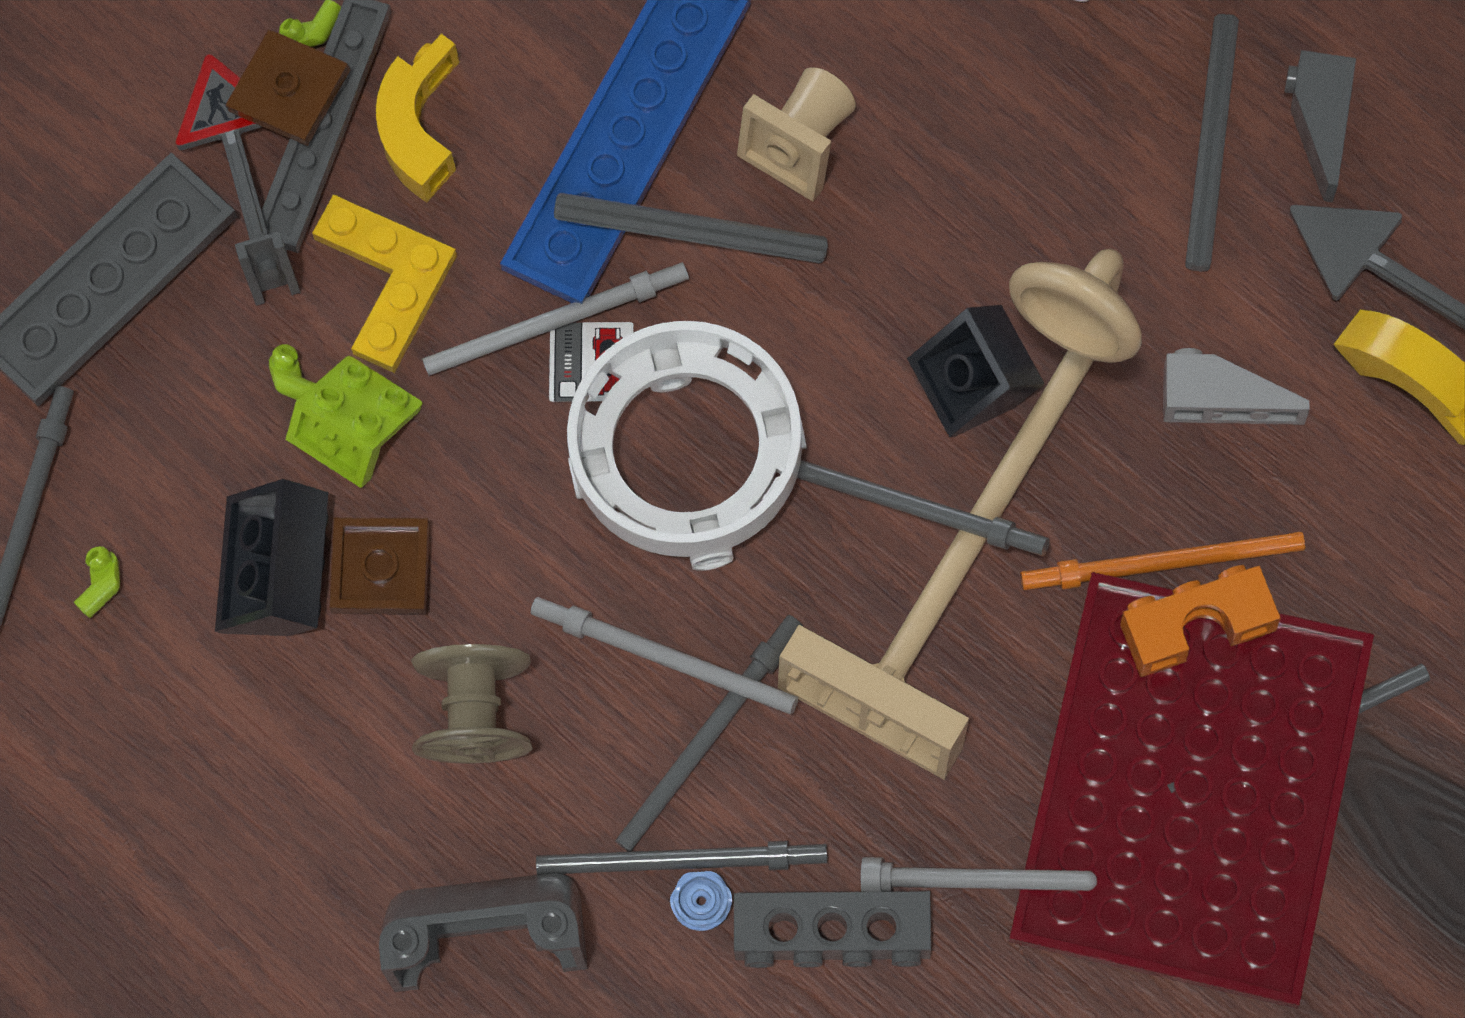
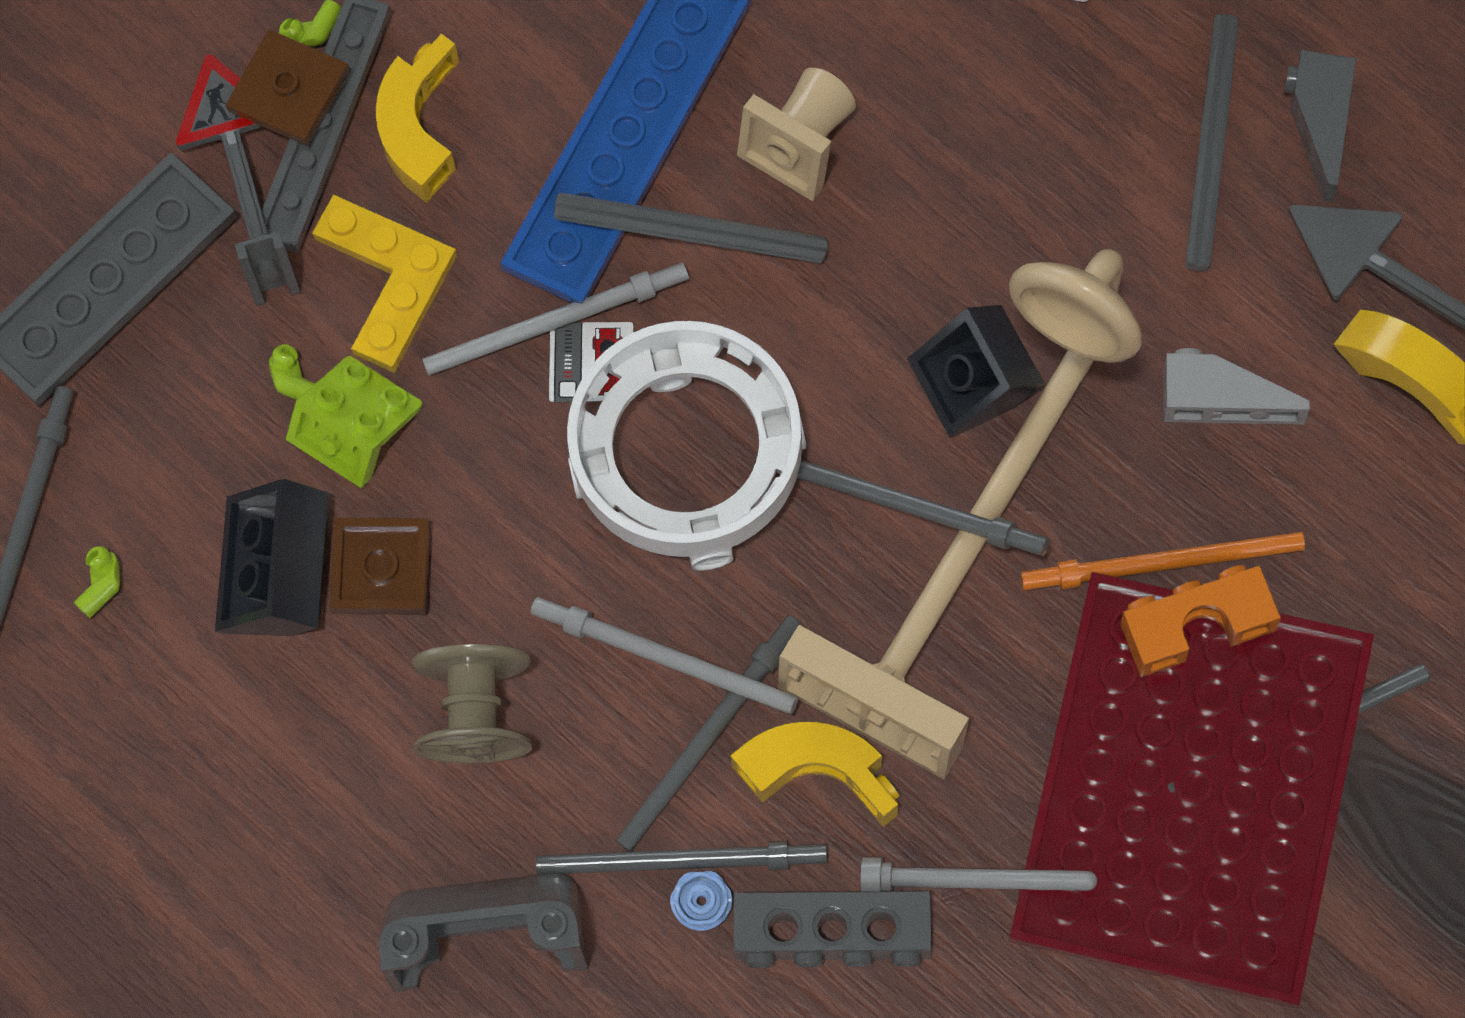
(816, 748): none -> yellow arch

